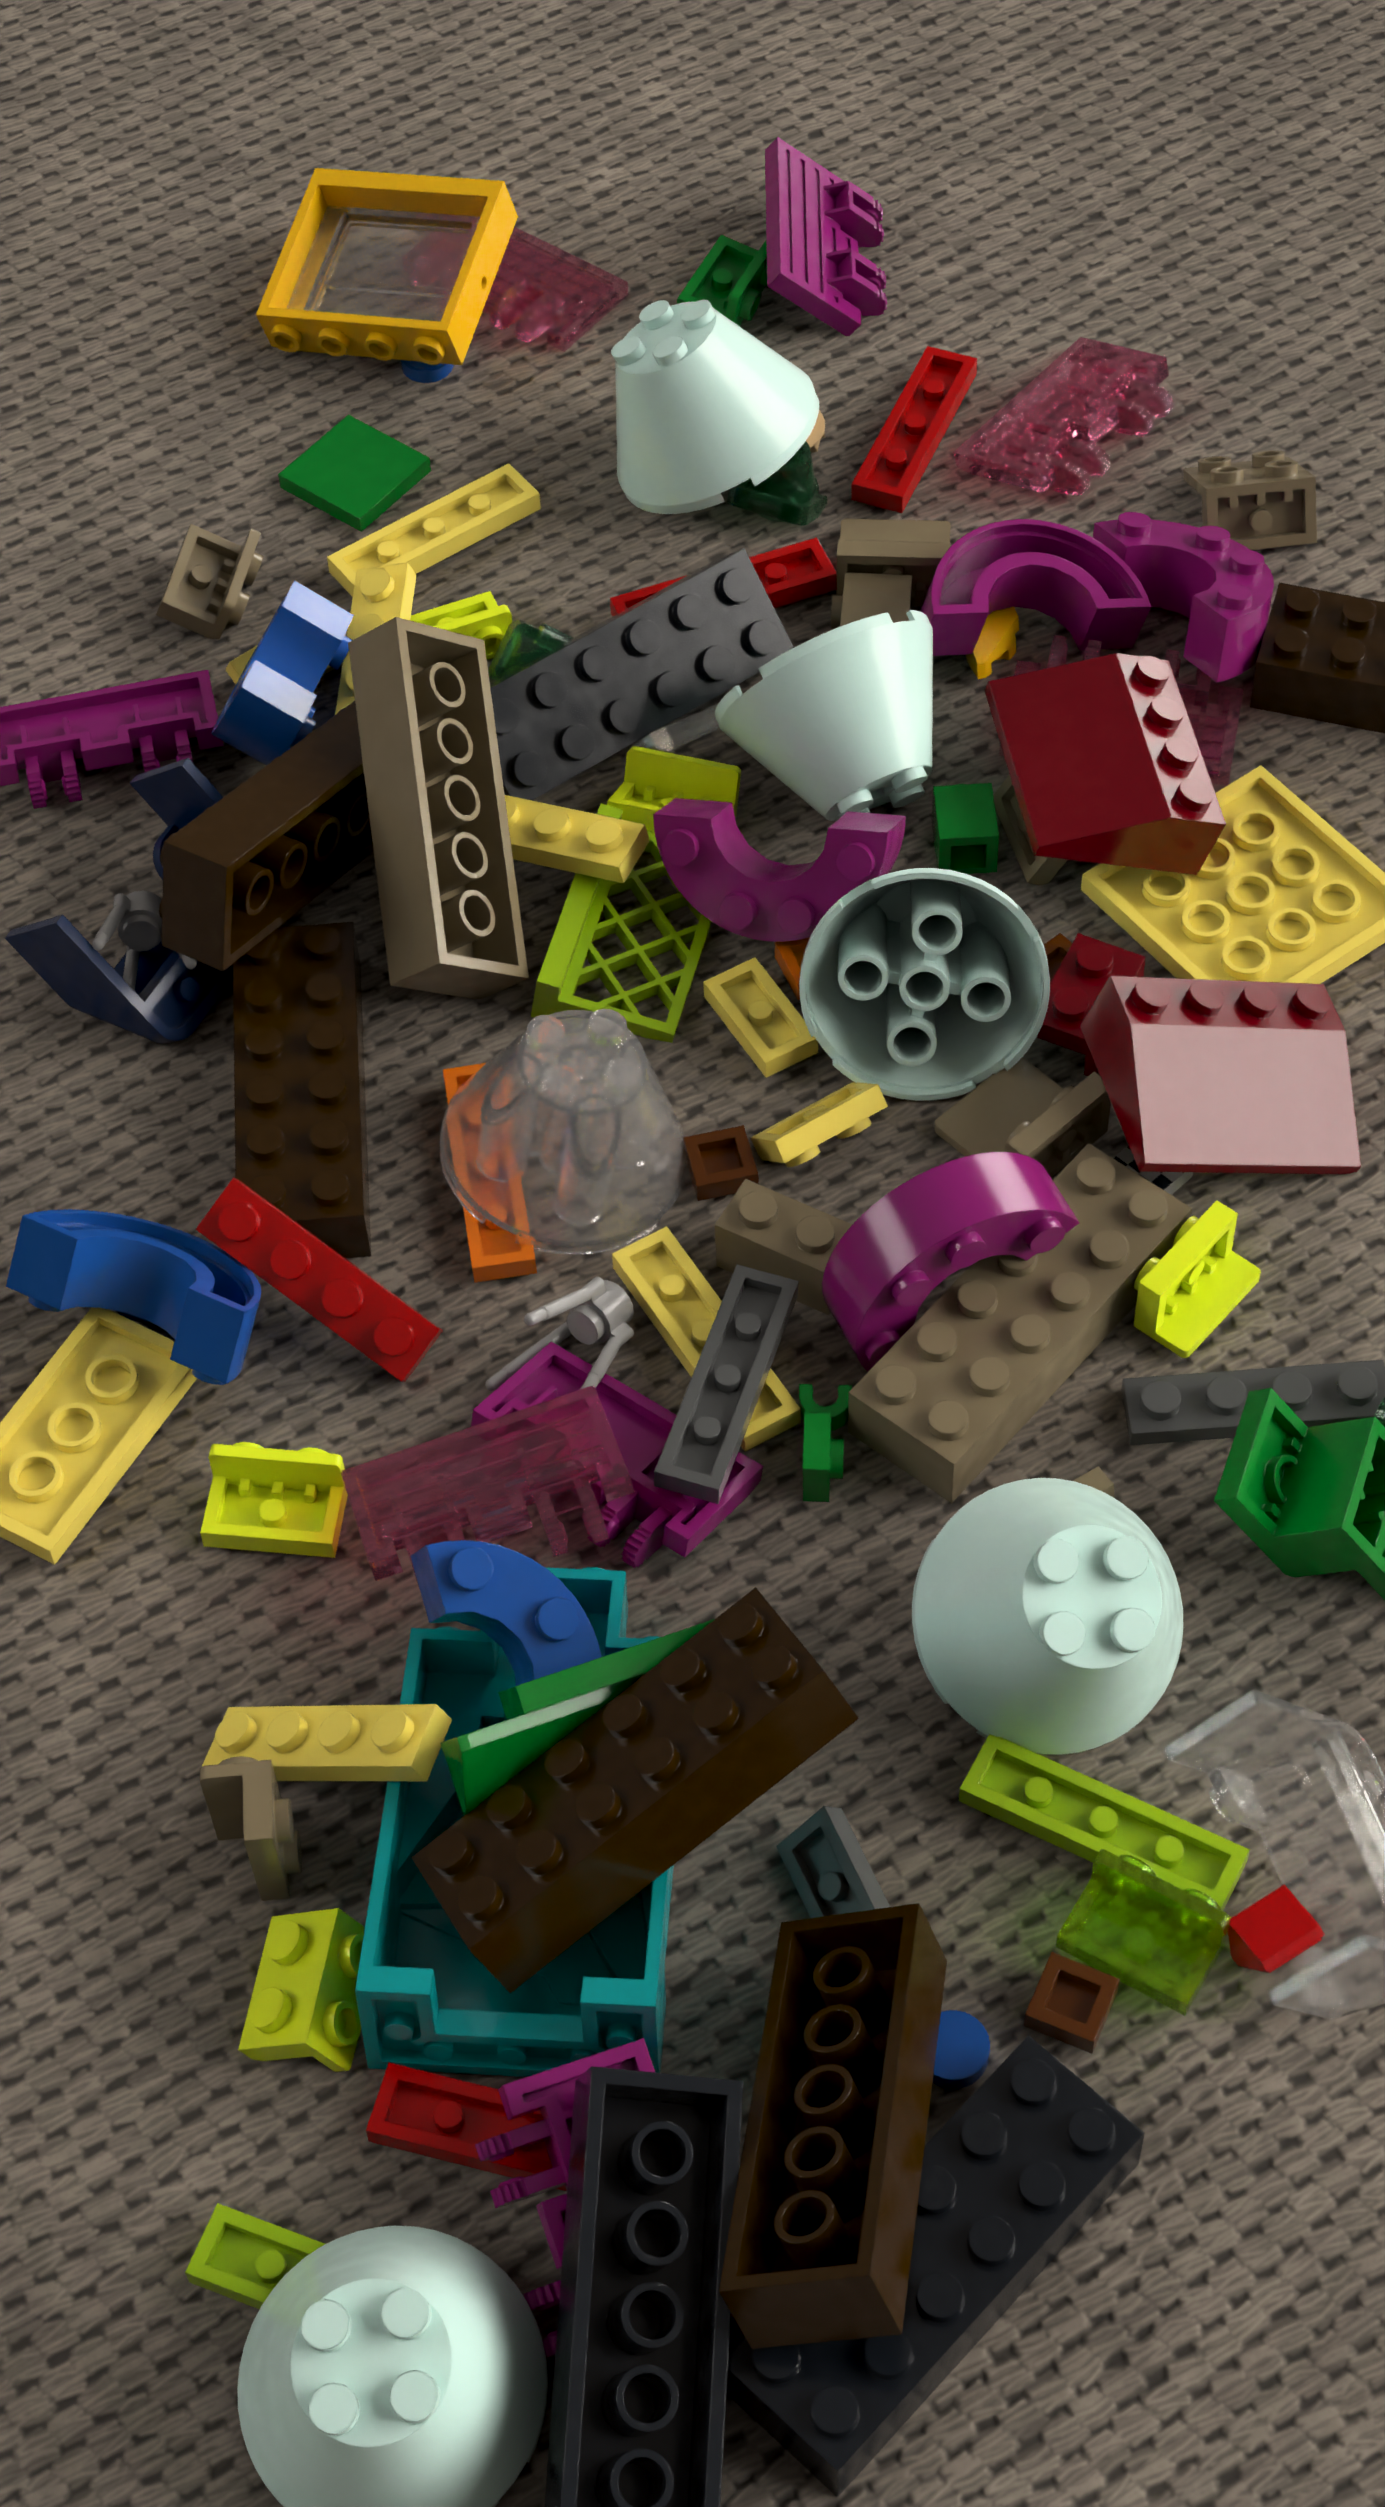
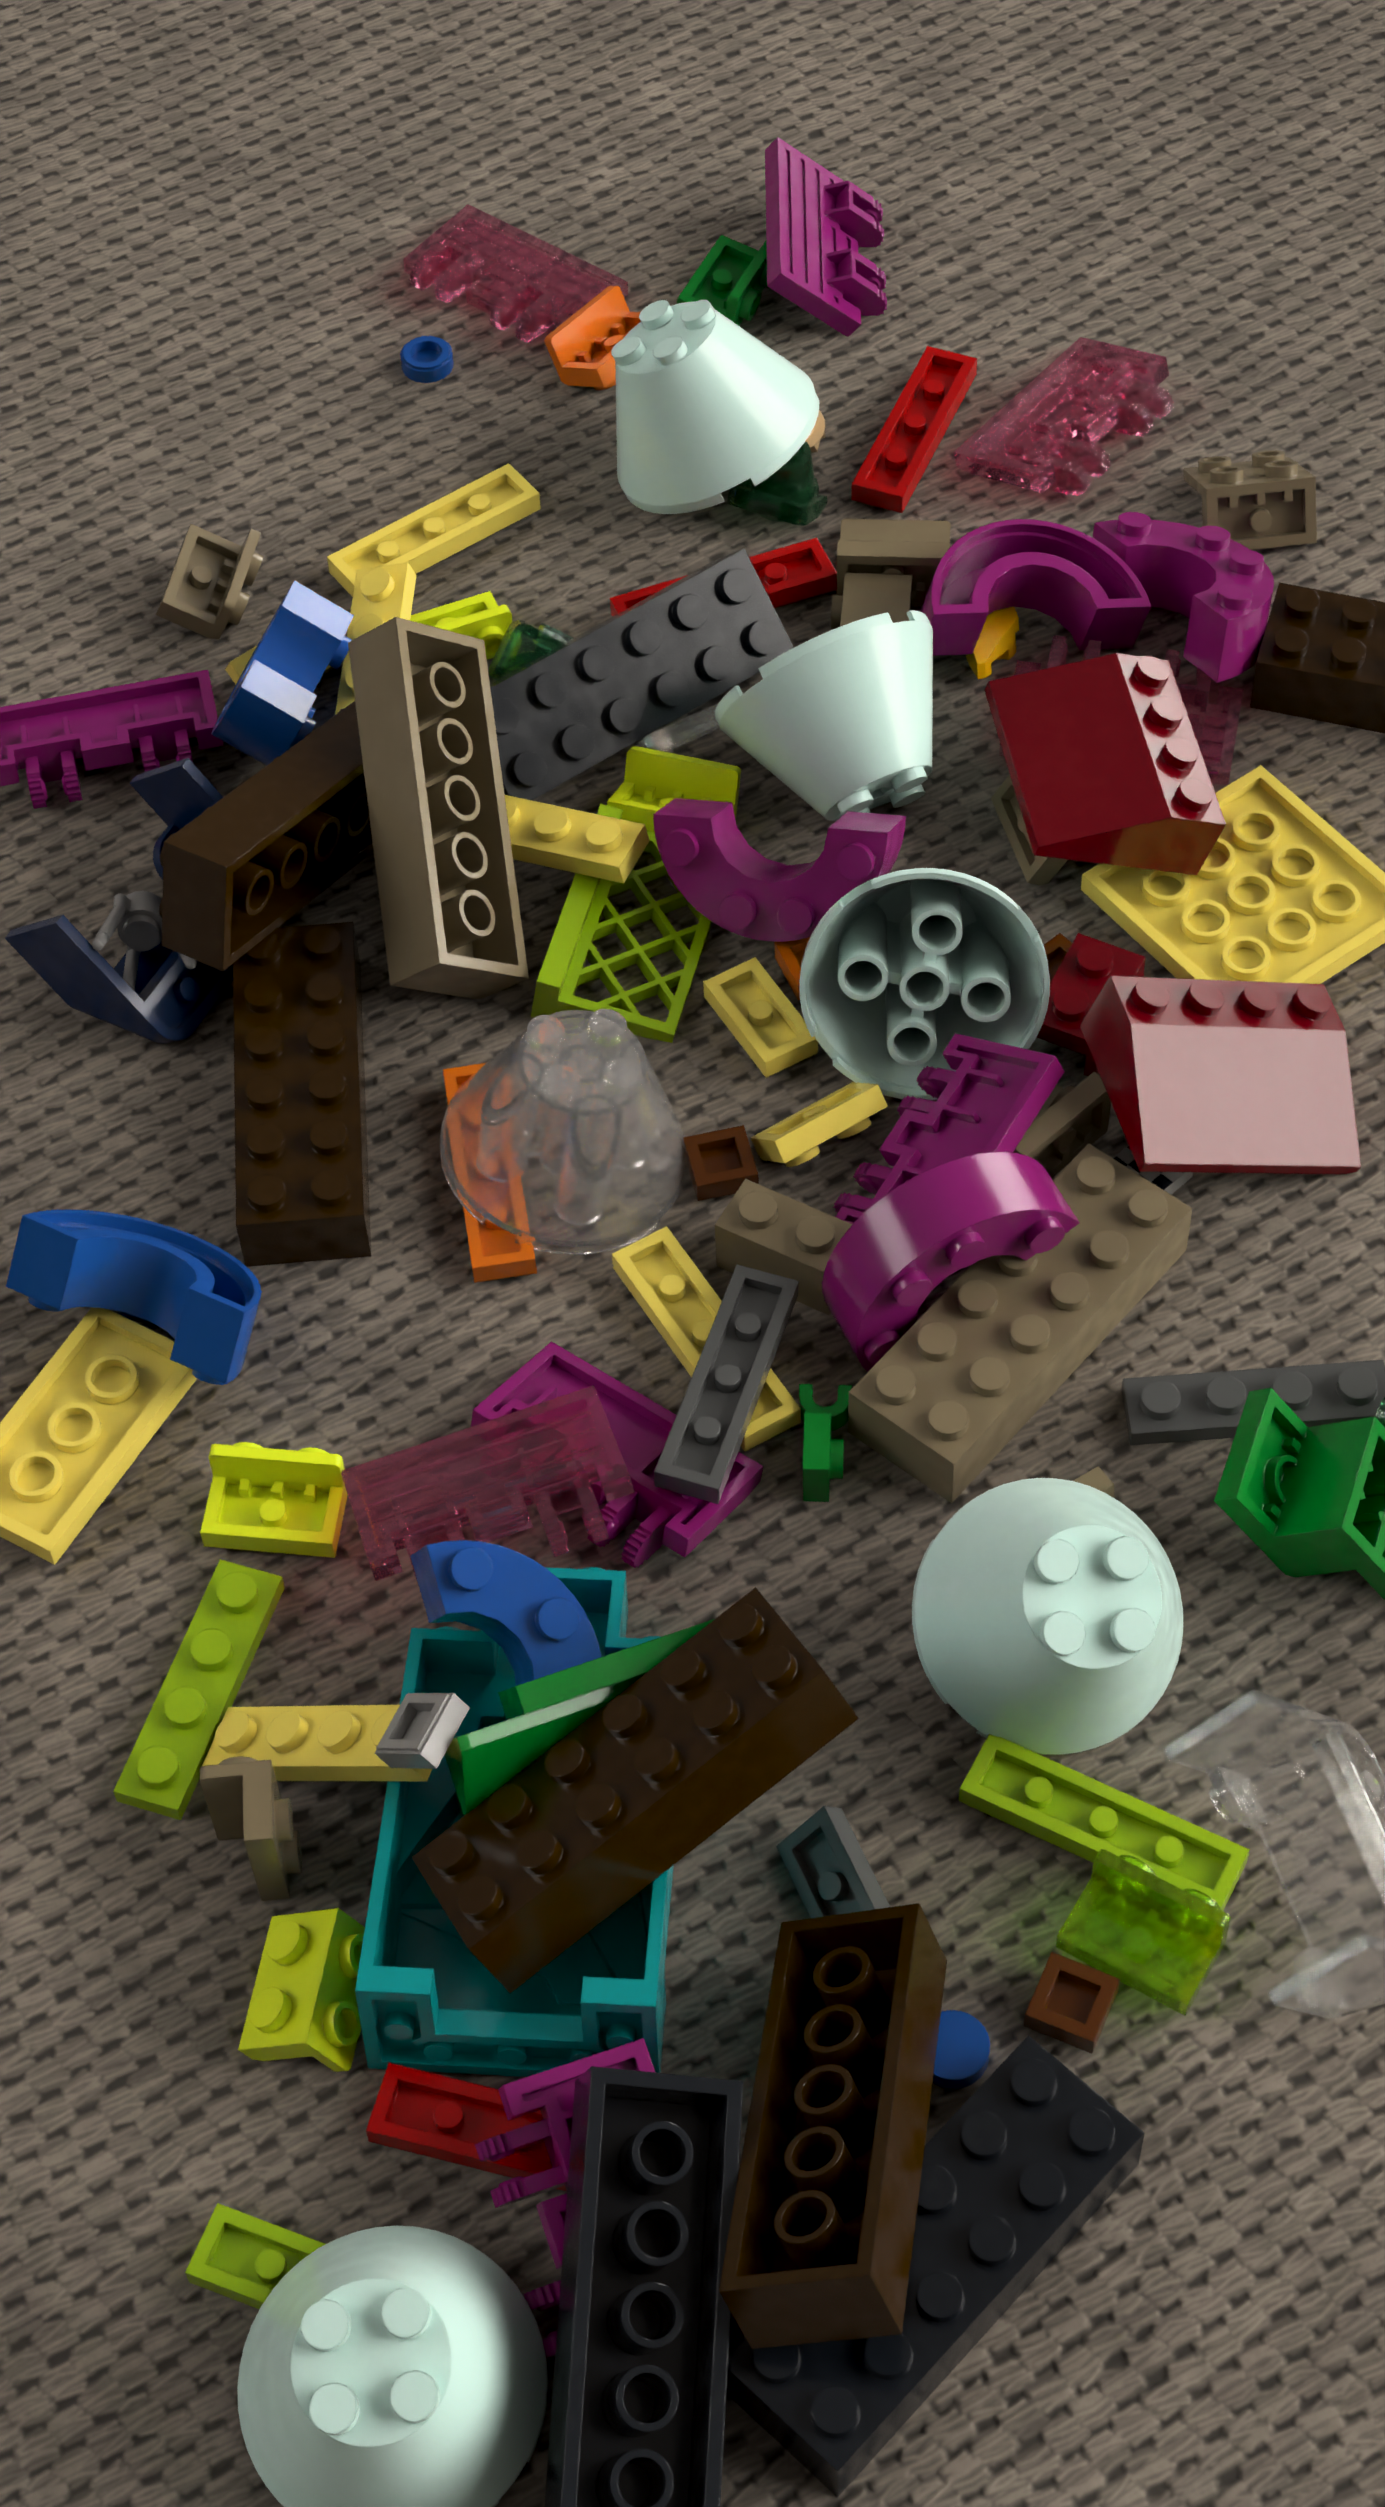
(199, 1689): none -> lime plate
(319, 1279): red plate -> none
(354, 472): green tile -> none
(388, 266): piece -> none
(422, 1730): none -> light grey tile
(585, 340): none -> orange bracket
(596, 1315): light grey plant -> none
(965, 828): green brick -> none
(976, 1112): none -> magenta hinge
(1193, 1283): neon yellow bracket -> none
(1272, 1932): red slope -> none

